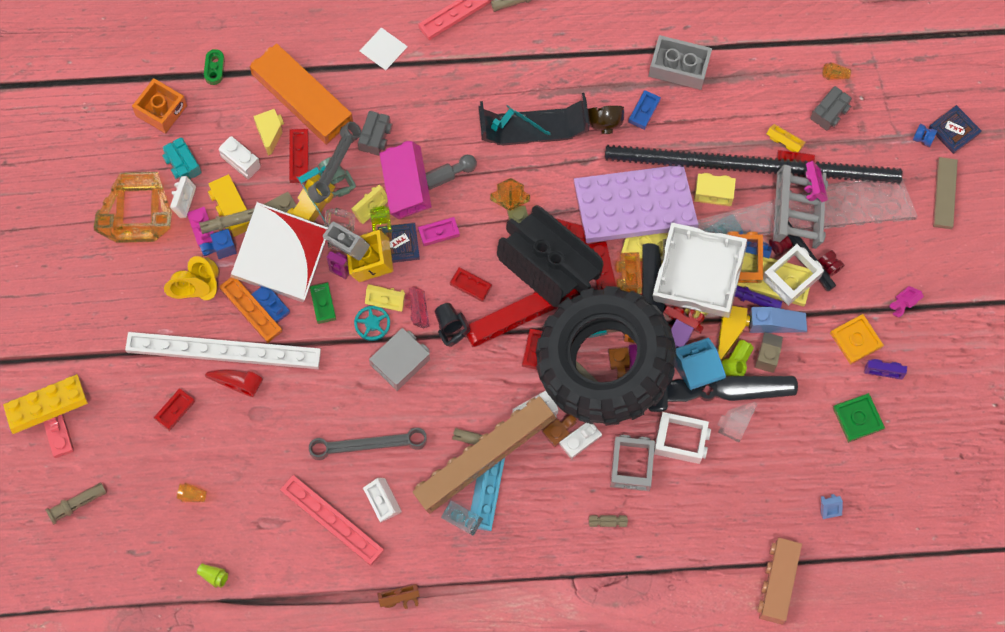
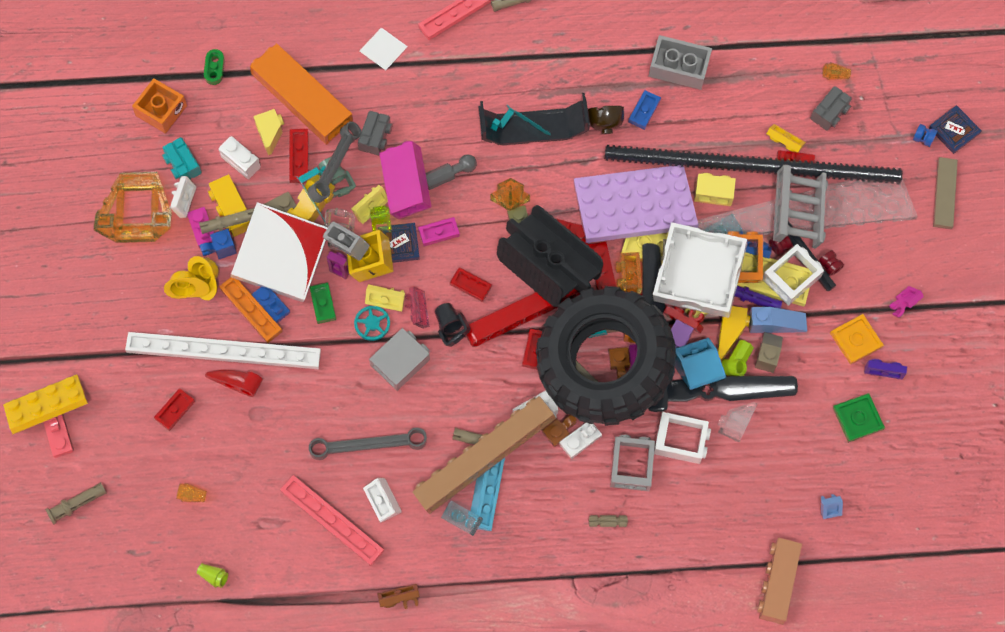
(817, 188): dark pink plate -> none

